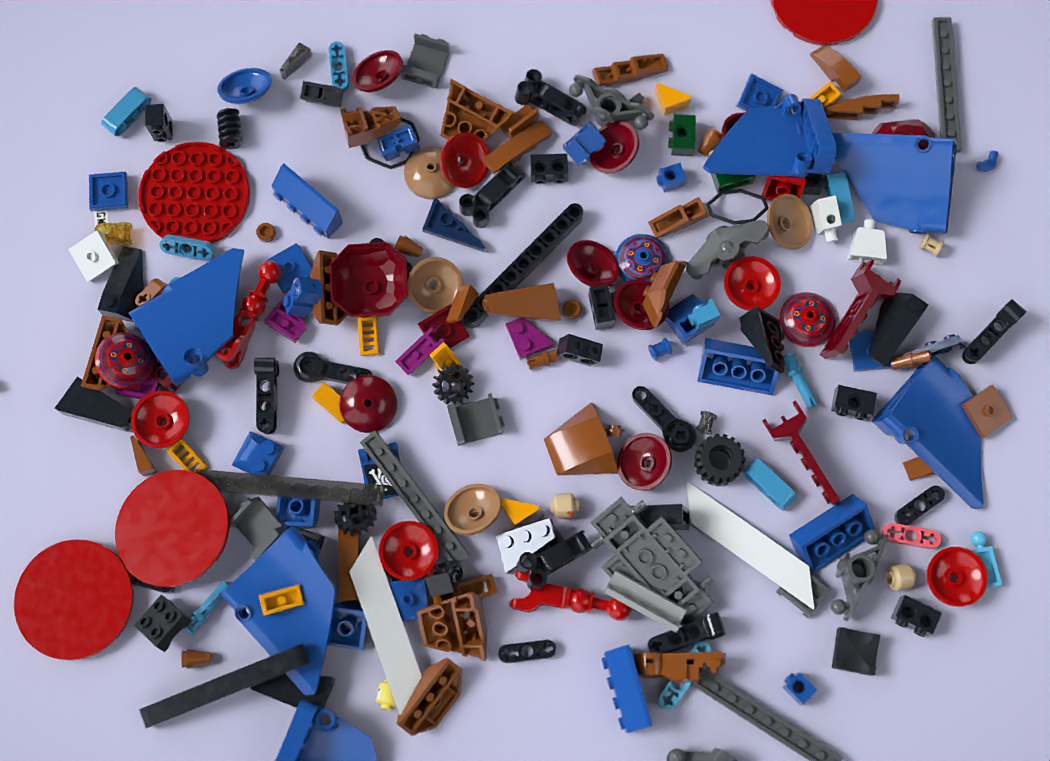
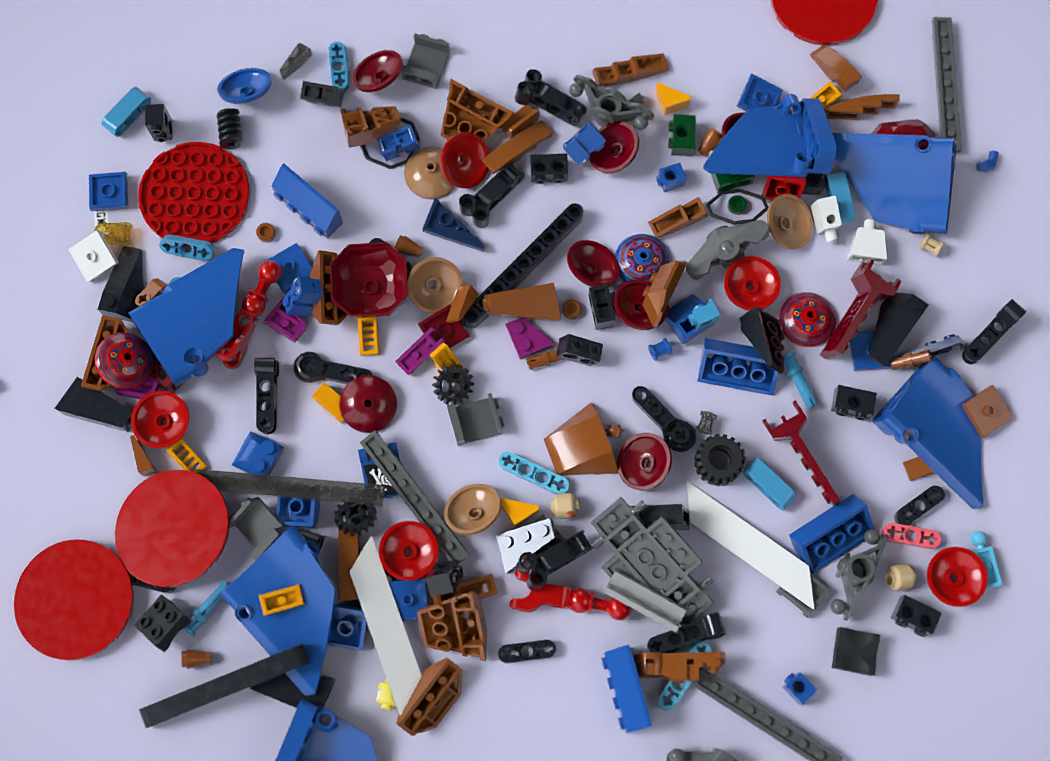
(532, 475): none -> medium azure beam
(737, 204): none -> dark green tile

